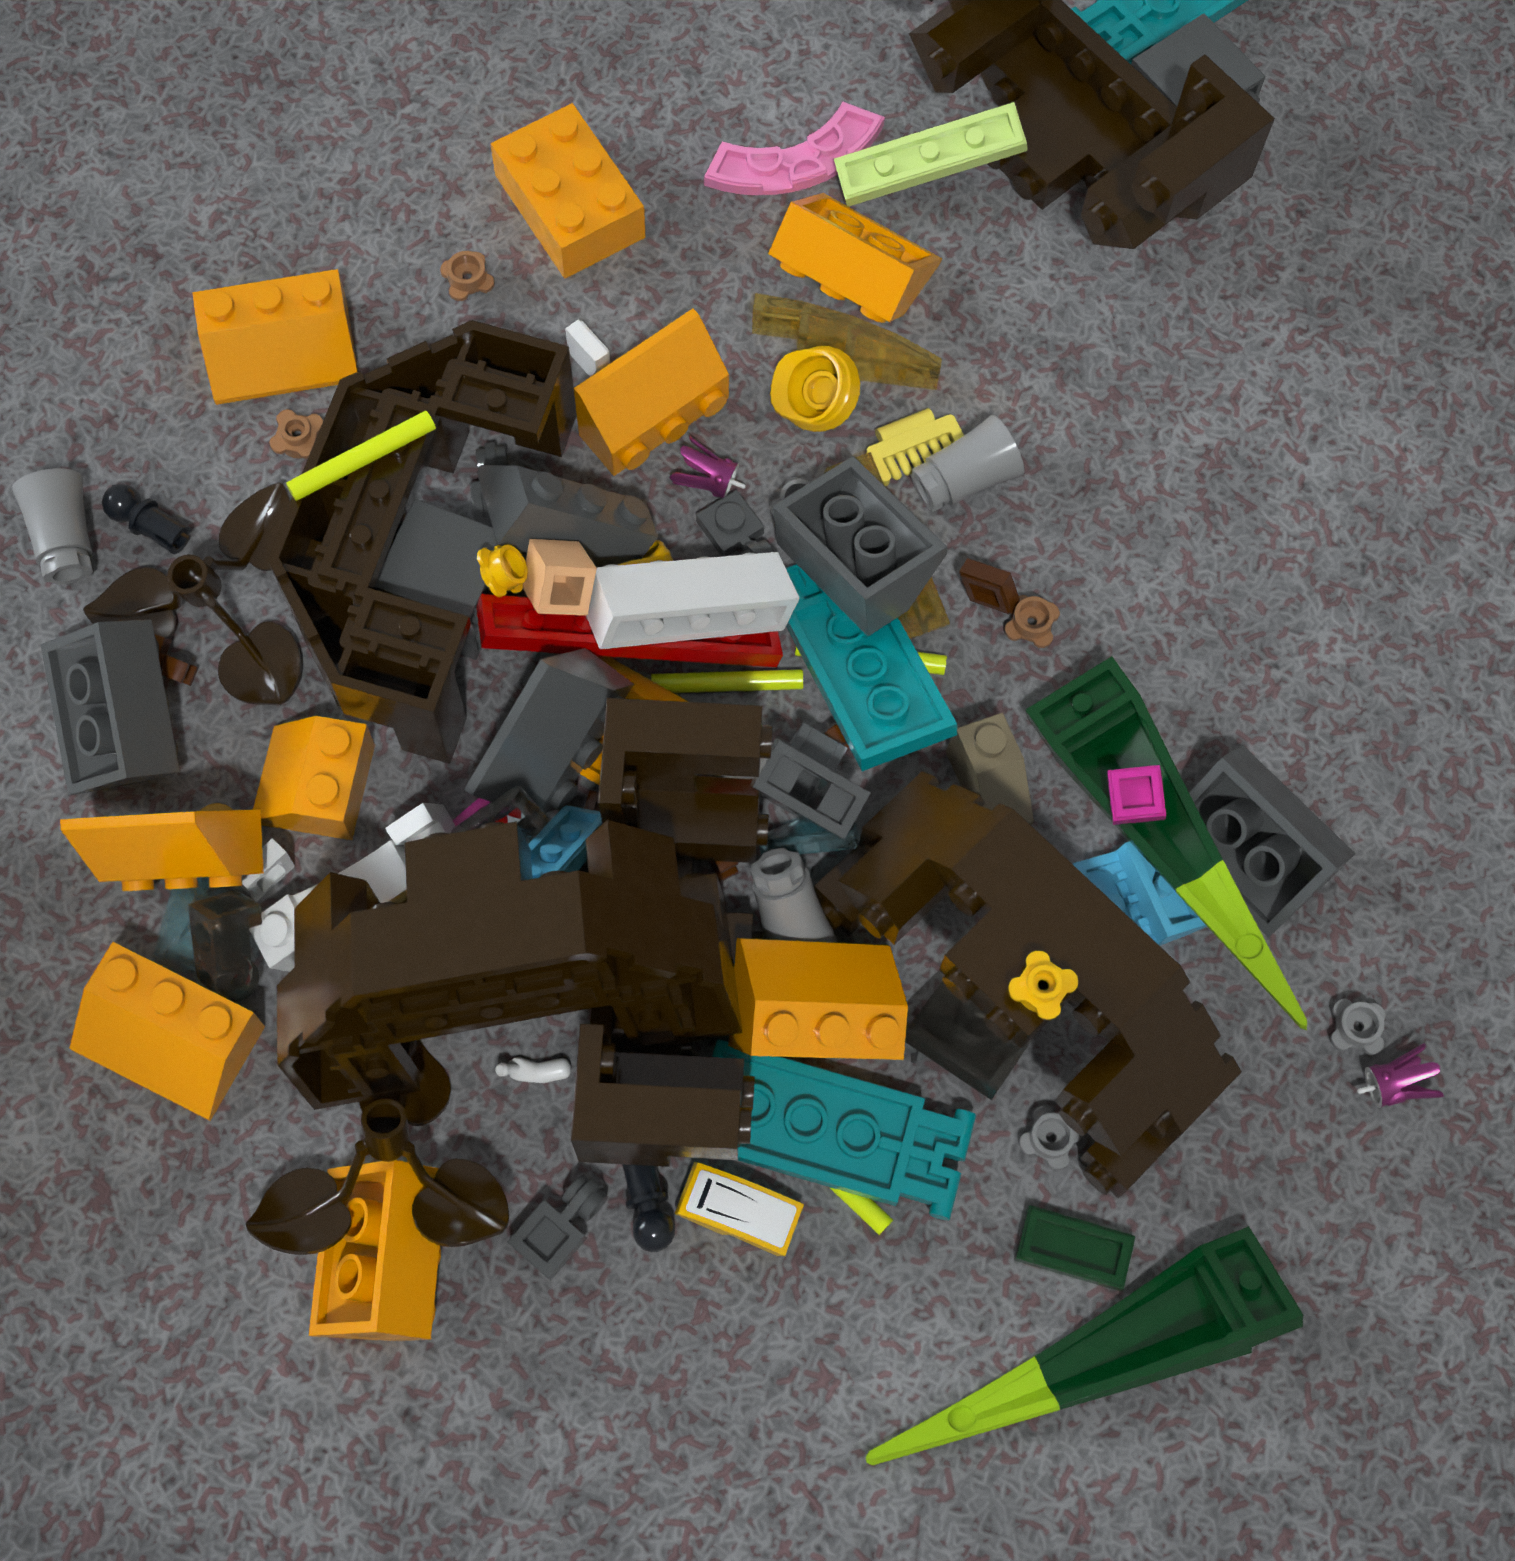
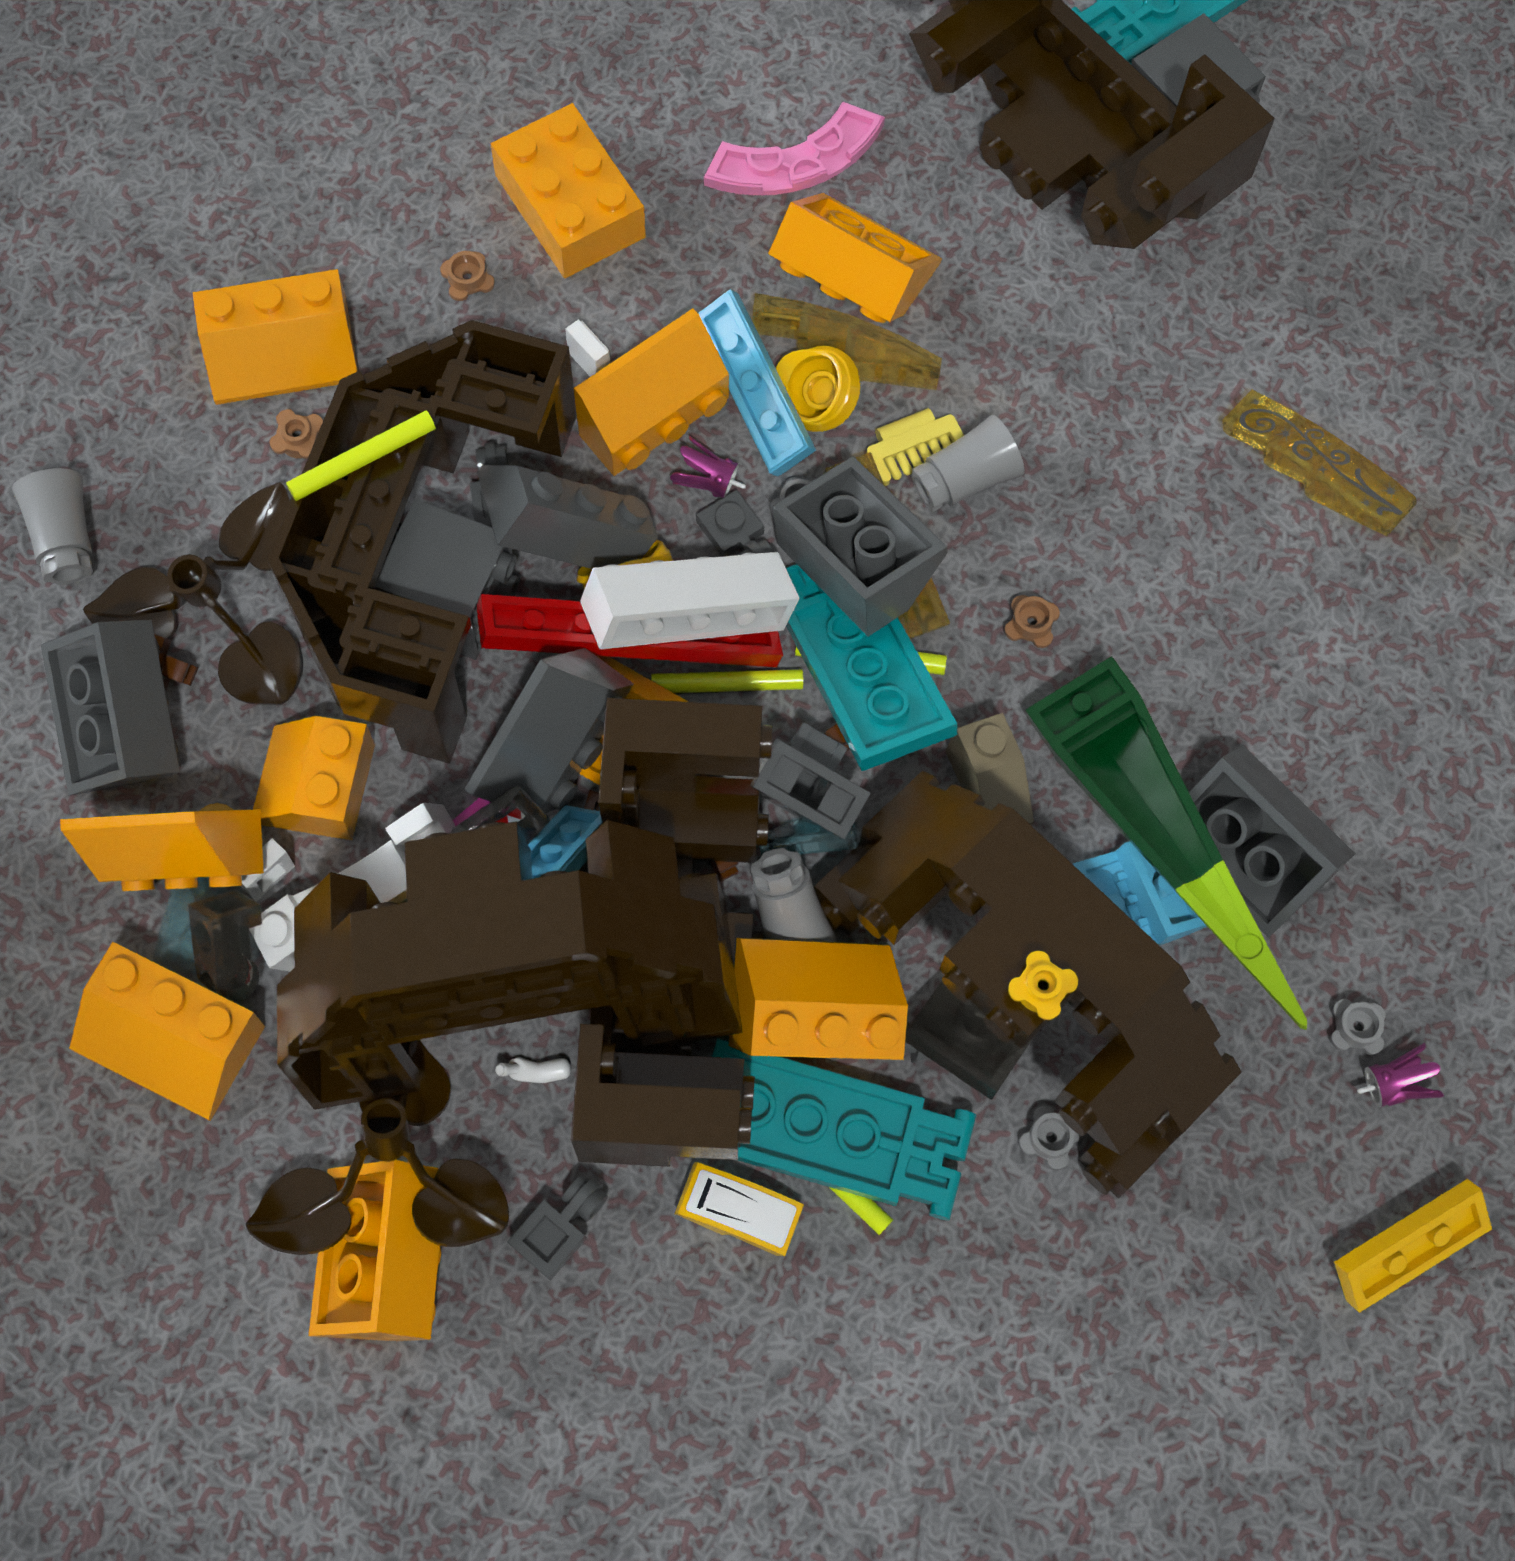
(124, 504): black pin -> none
(502, 569): yellow plate -> none
(559, 577): light nougat brick -> none
(653, 1226): black pin -> none
(757, 385): none -> medium azure tile
(931, 154): yellowish green tile -> none
(989, 586): reddish brown tile -> none
(1075, 1248): dark green tile -> none
(1136, 794): dark pink tile -> none
(1182, 1320): dark green plate -> none
(1321, 461): none -> clear yellow slope
(1413, 1245): none -> yellow plate

